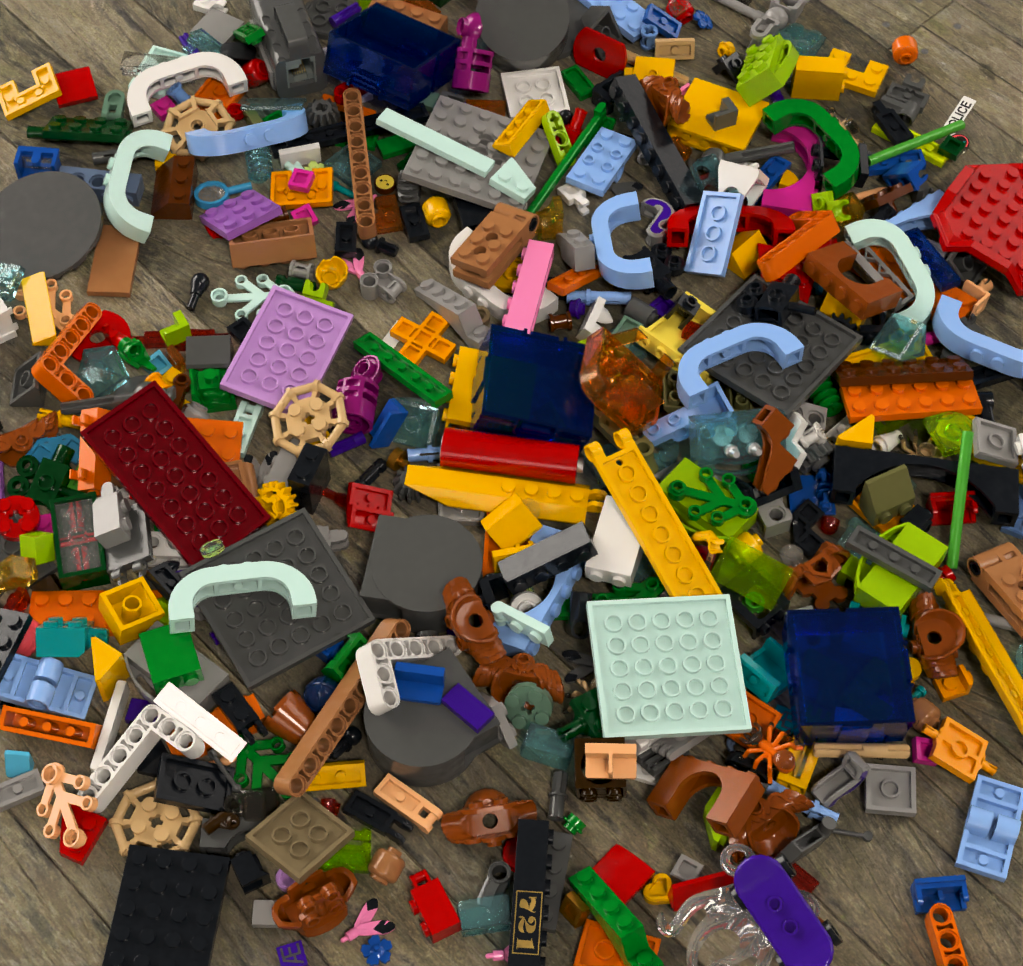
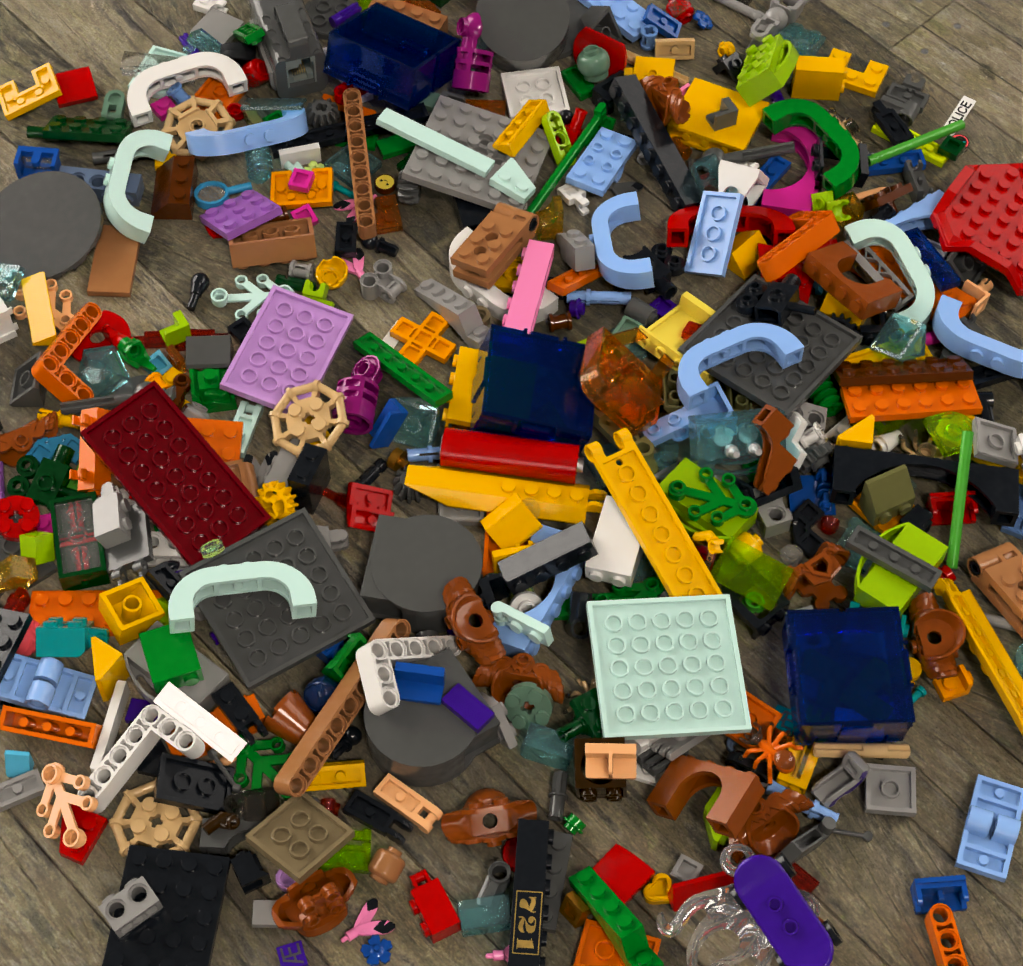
(50, 583): dark brown slope -> none
(134, 912): none -> light grey brick
(347, 444): dark purple piece -> none
(414, 222): black plate -> none
(436, 211): yellow head -> none
(585, 665): dark grey piece -> none
(593, 63): none -> sand green piece
(596, 313): white tile -> none
(659, 213): light grey animal -> none
(686, 306): black window -> none
(765, 671): teal panel -> none
(787, 179): yellow tile -> none
(849, 569): lime panel -> none
(905, 50): orange head -> none
(906, 173): blue hinge -> none
(921, 749): dark pink plate -> none
(925, 712): medium nougat head -> none
(958, 750): light orange plate -> none

